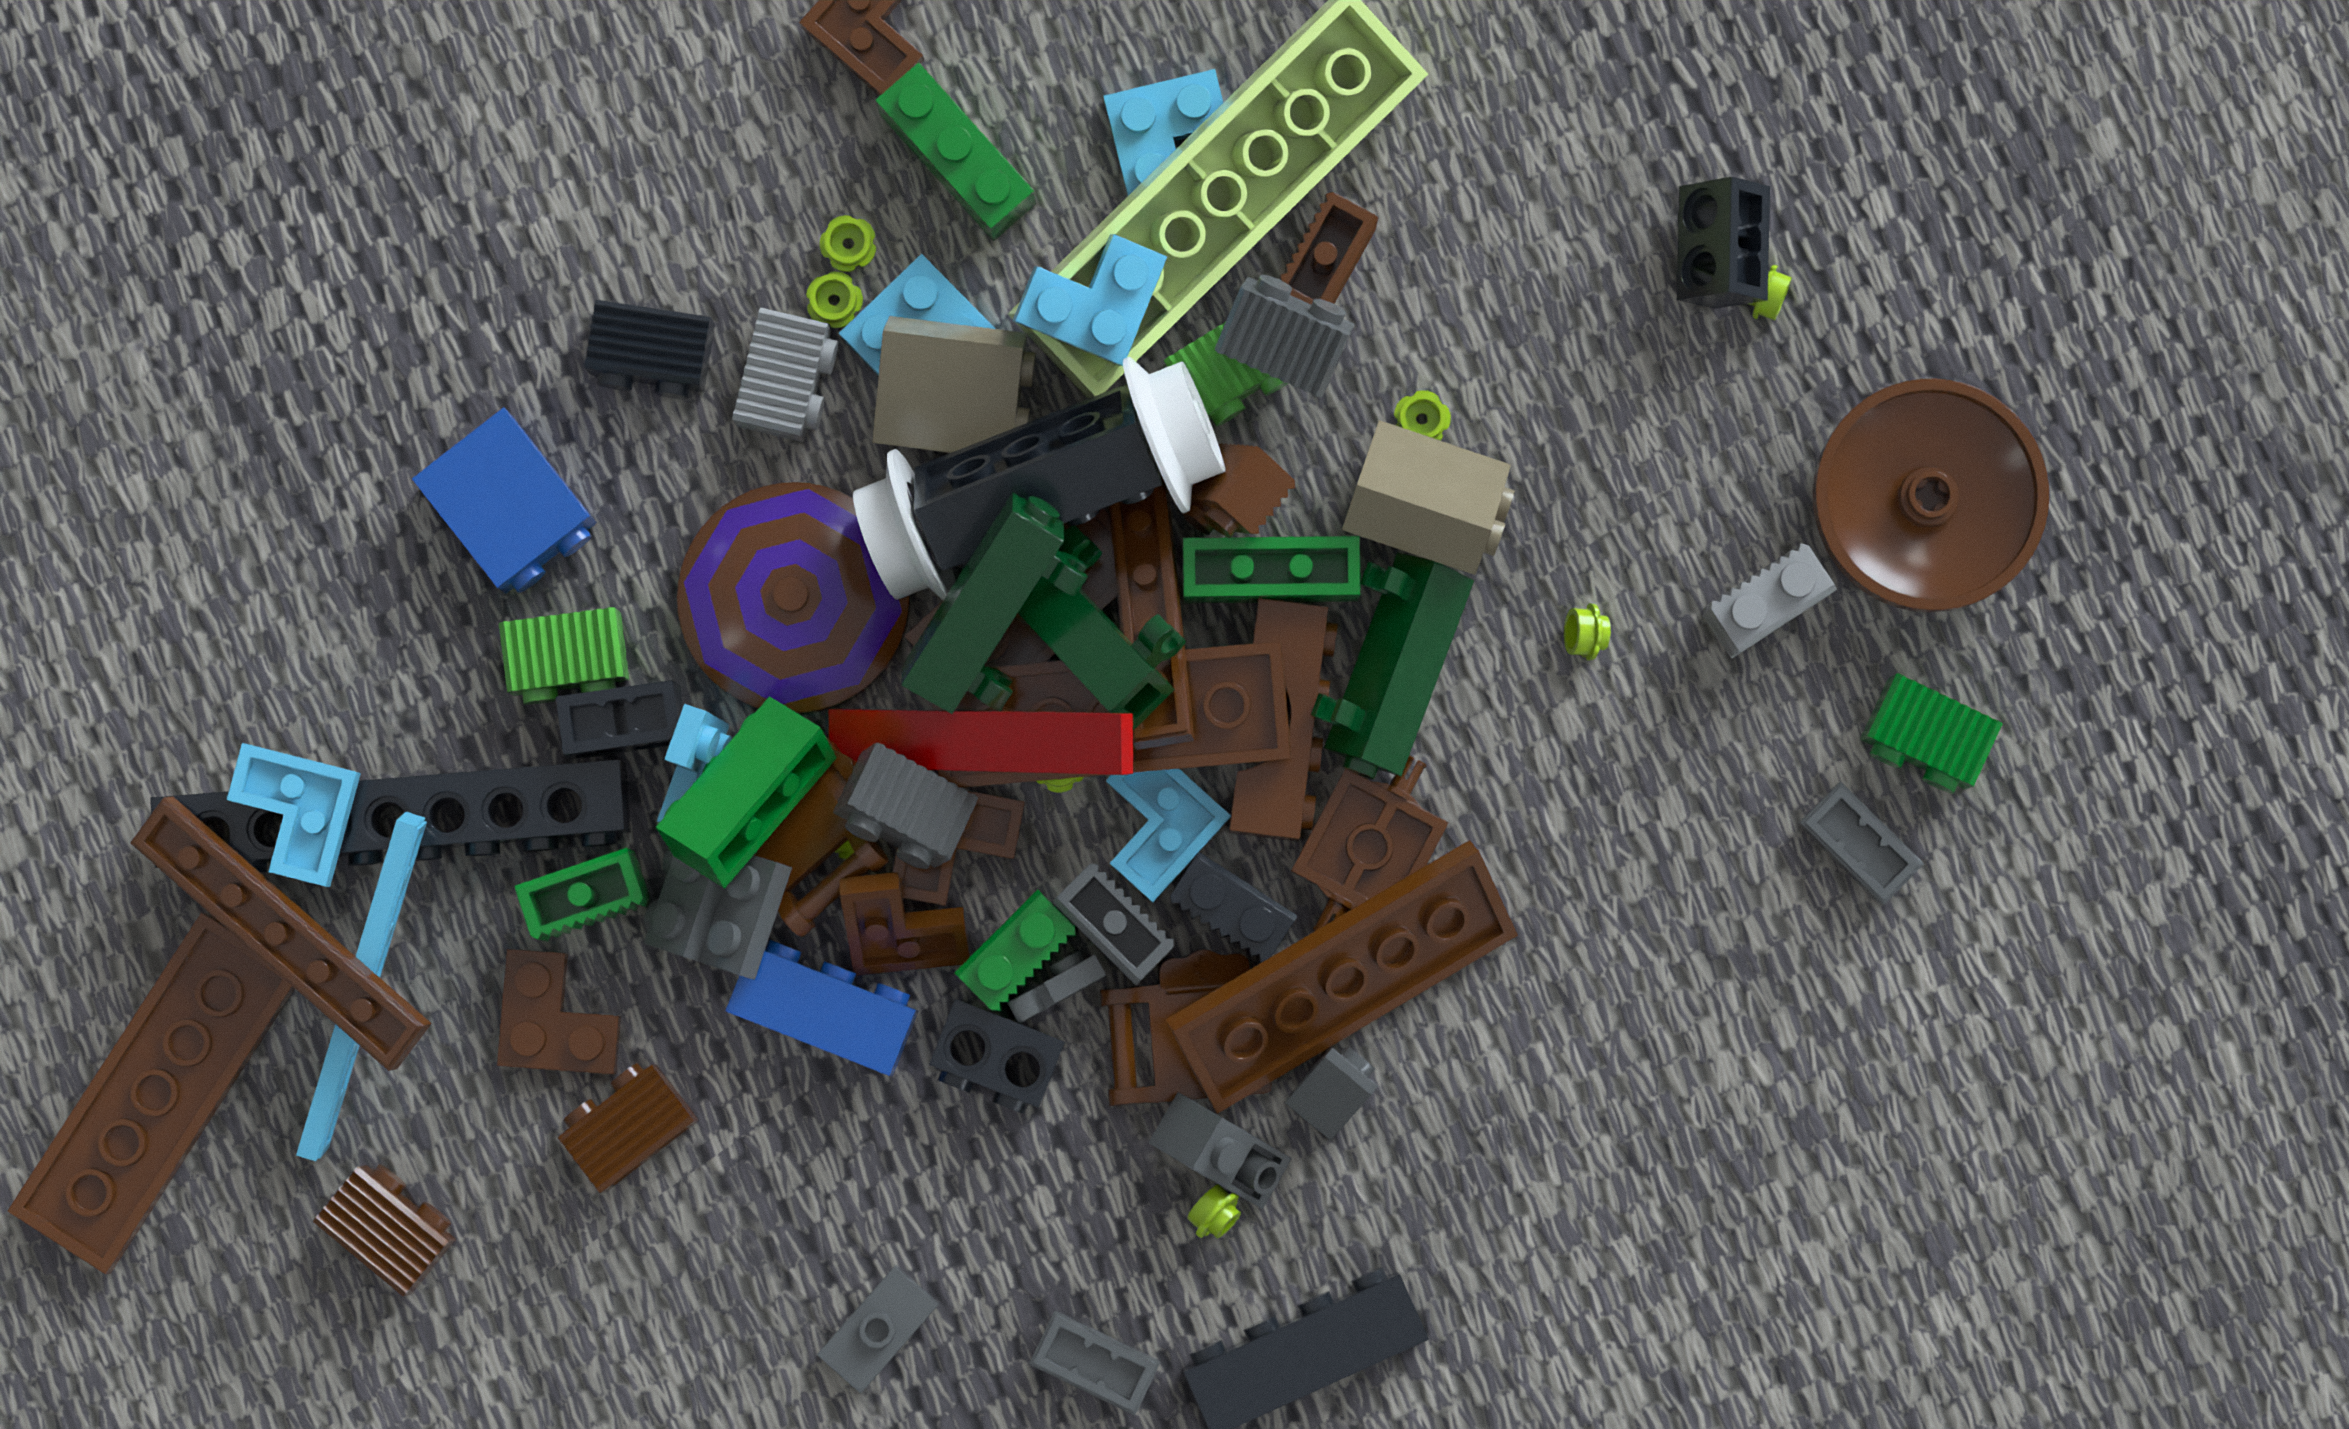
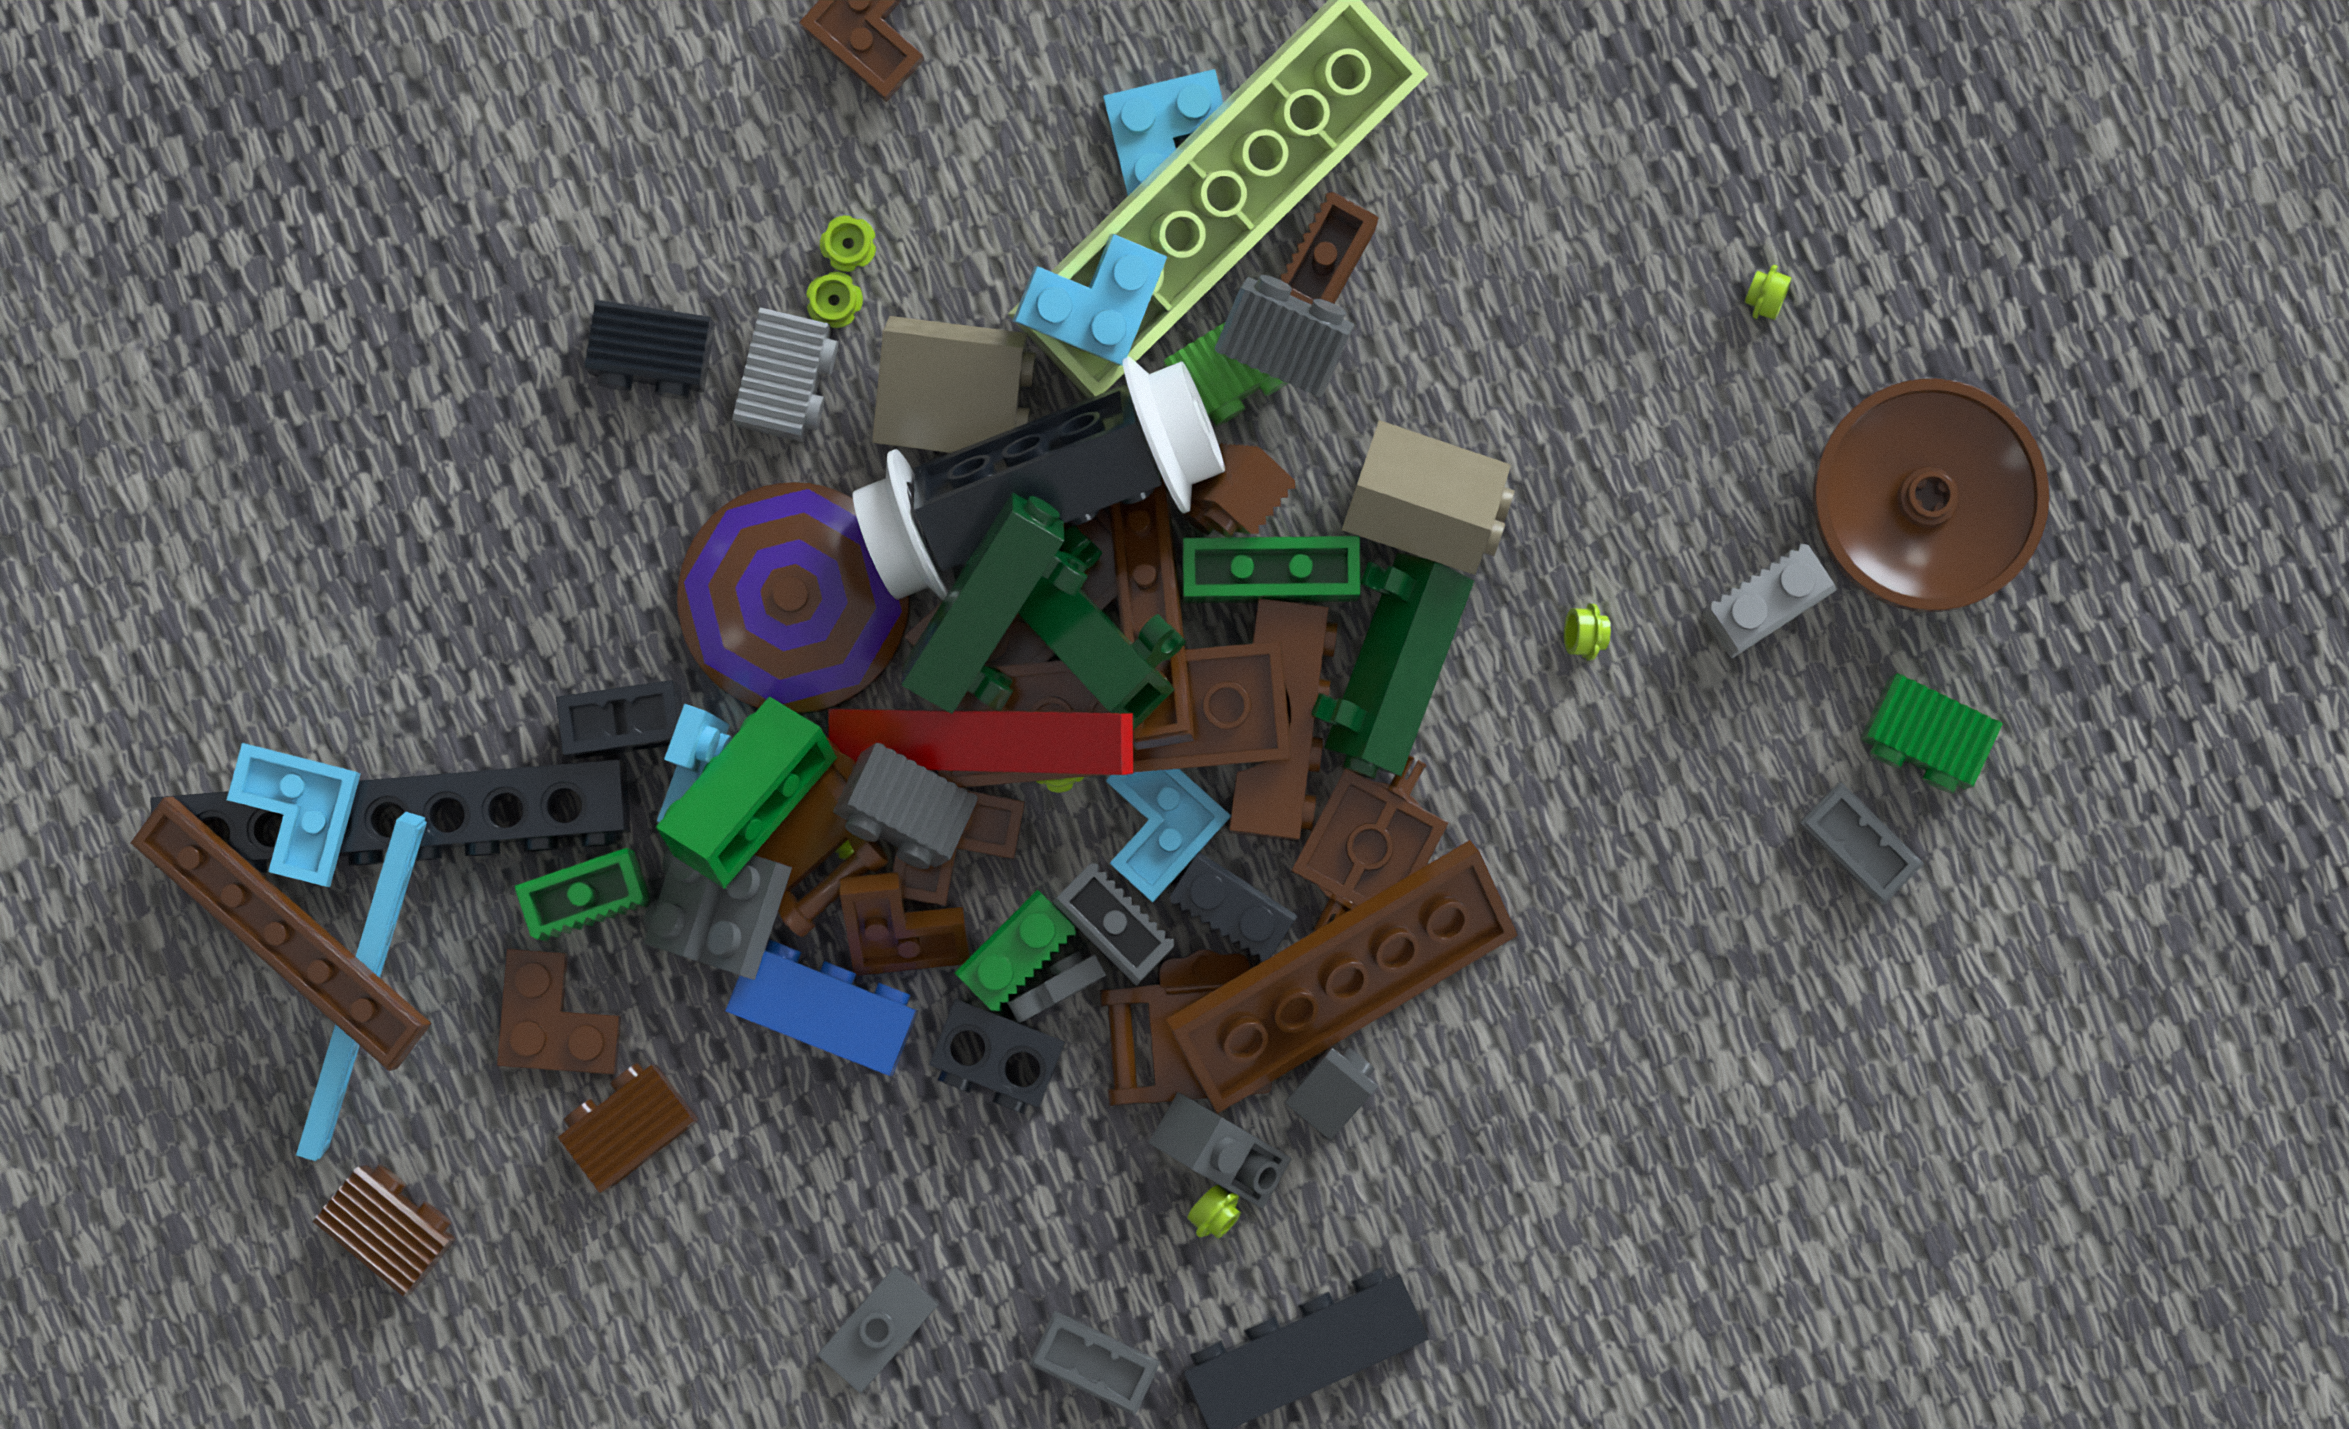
(153, 1096): reddish brown plate -> none
(506, 503): blue brick -> none
(563, 653): bright green brick -> none
(915, 294): medium azure plate -> none
(956, 151): green brick -> none
(1423, 403): lime plate -> none
(1723, 242): black brick -> none

